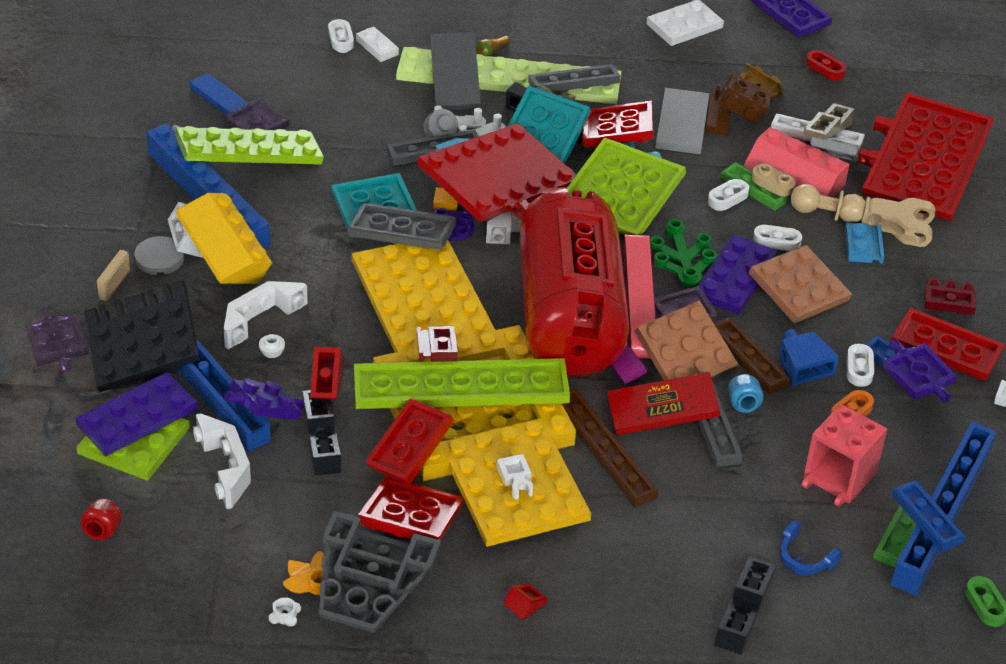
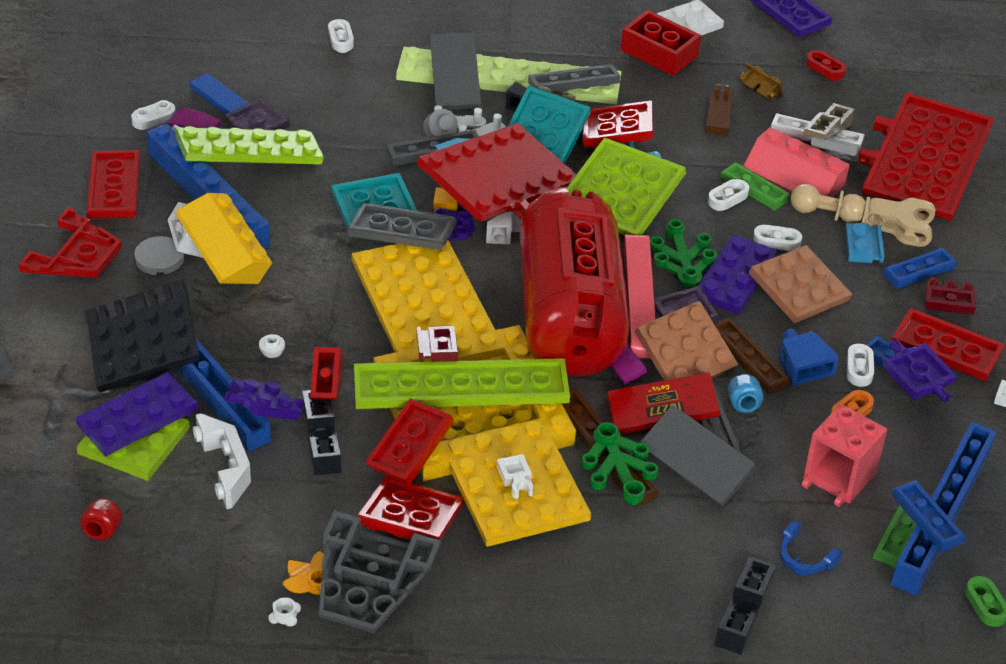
(56, 339): clear purple plate -> none
(81, 256): none -> red wing
(113, 184): none -> red tile
(113, 275): tan tile -> none
(153, 115): none -> white plate
(194, 118): none -> magenta slope
(285, 295): white slope -> none
(377, 44): white plate -> none
(489, 47): pearl gold piece -> none
(524, 600): red slope -> none
(609, 437): none -> green plant
(660, 42): none -> red brick
(682, 121): light grey tile -> none
(698, 456): none -> dark grey tile
(744, 98): reddish brown brick -> none
(773, 180): tan plate -> none
(919, 268): none -> blue tile

